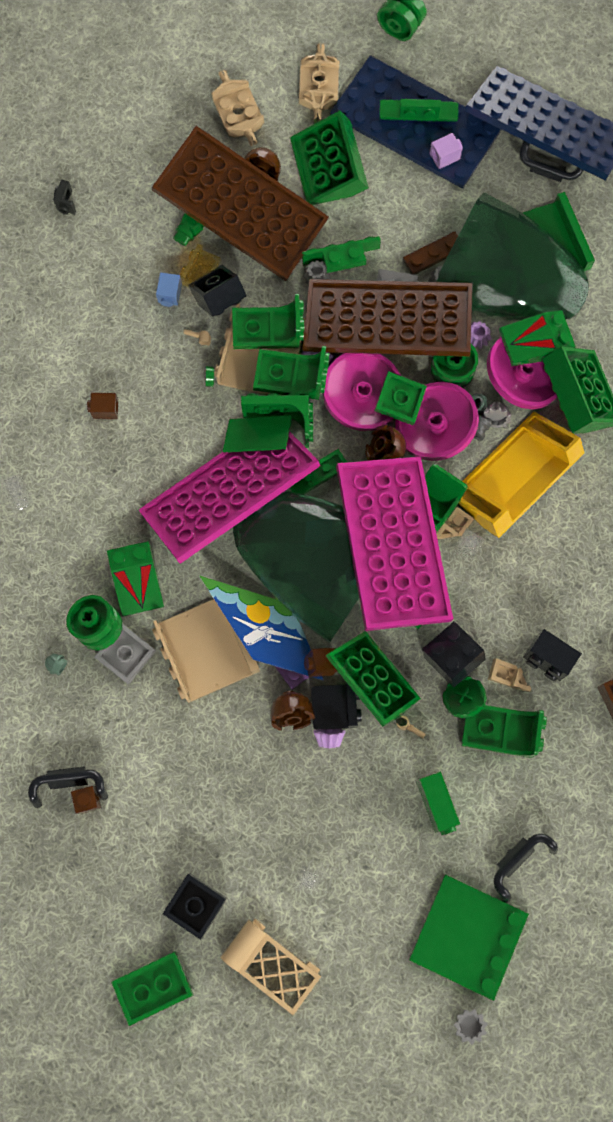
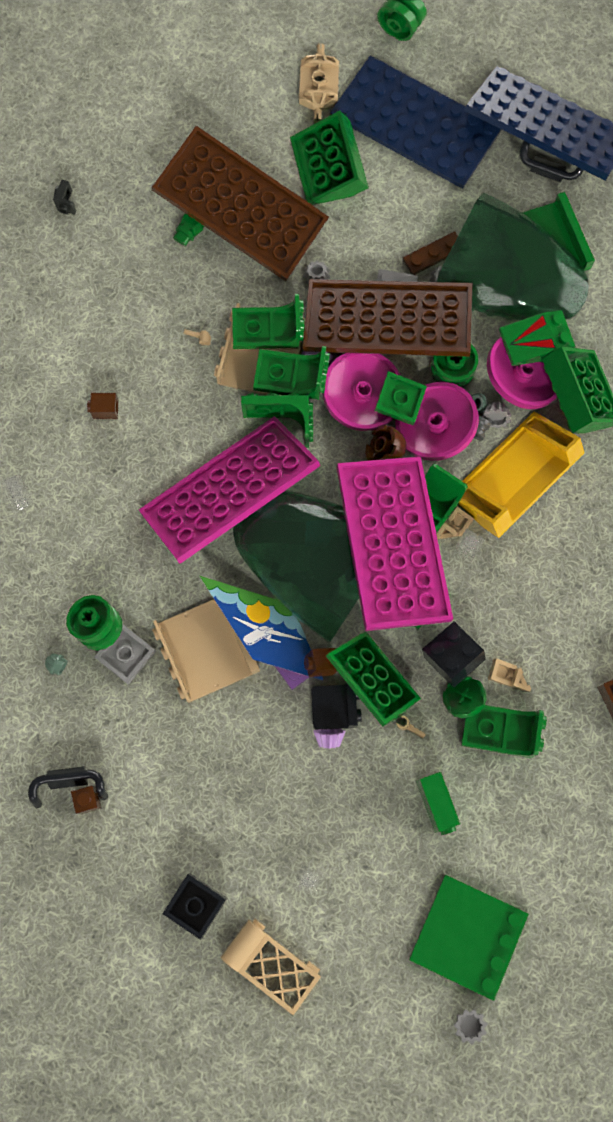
(135, 578): green slope -> none
(152, 988): green plate -> none
(169, 289): medium blue brick -> none
(199, 264): clear yellow bracket -> none
(209, 376): green tile -> none
(217, 290): black brick -> none
(234, 95): tan plate -> none
(257, 434): green window -> none
(265, 160): reddish brown cylinder -> none
(291, 710): reddish brown cylinder -> none
(320, 475): green plate -> none
(342, 255): green bracket -> none
(418, 110): green bracket -> none
(446, 150): lavender brick -> none
(480, 334): lavender piece -> none
(516, 857): black piece -> none
(551, 656): black brick -> none

